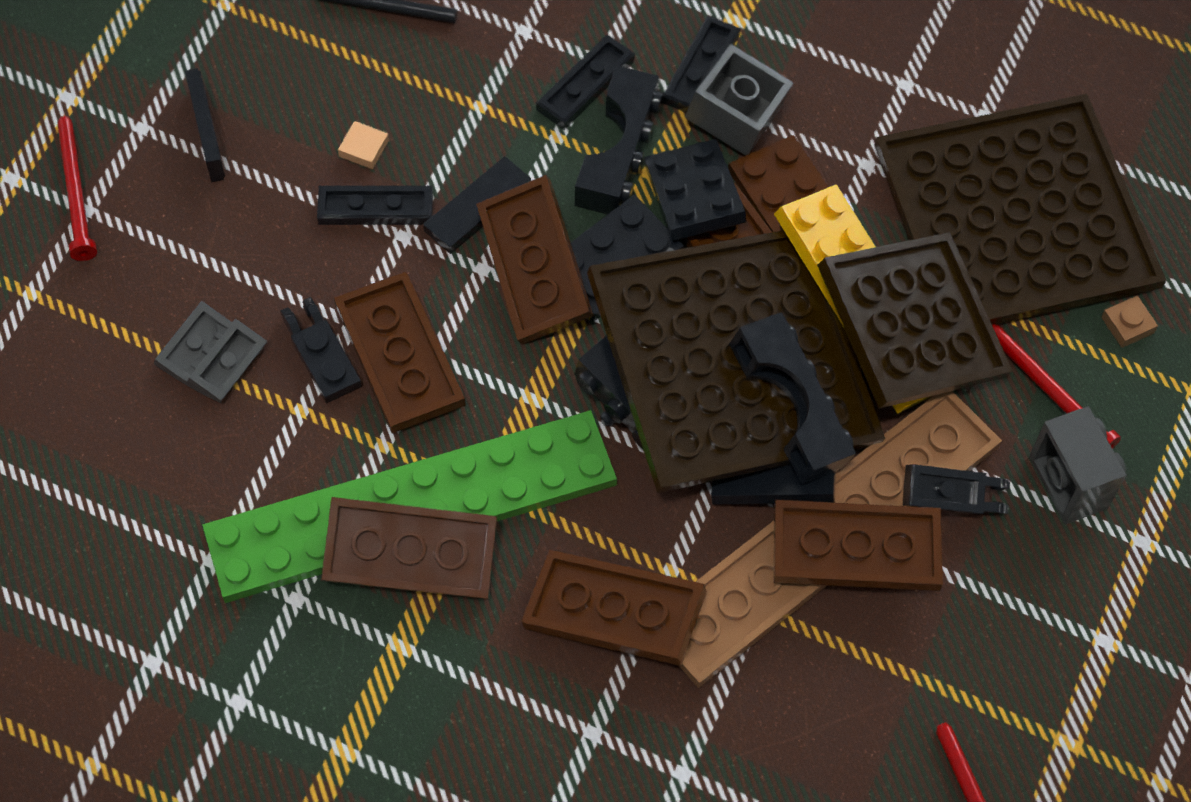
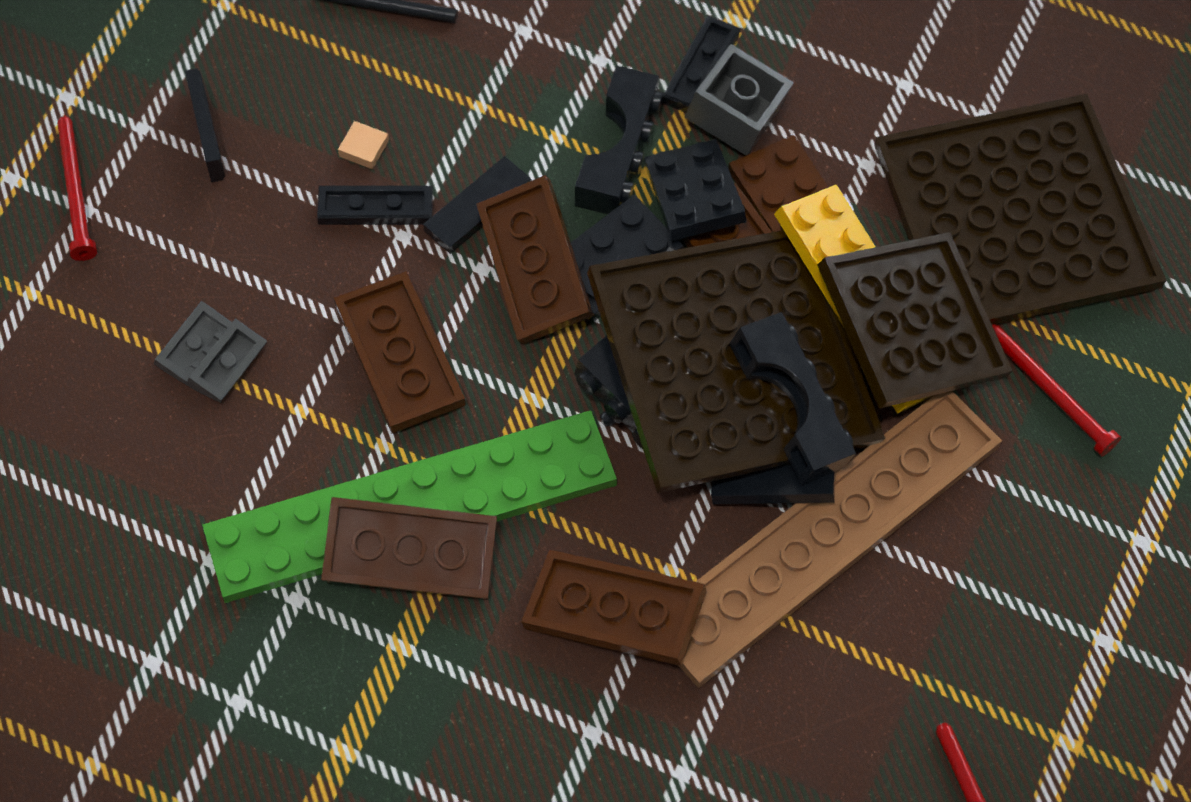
(322, 353): black hinge -> none
(584, 82): black tile -> none
(857, 545): reddish brown plate -> none
(951, 490): black hinge -> none
(1077, 464): dark grey brick -> none
(1129, 321): medium nougat plate -> none

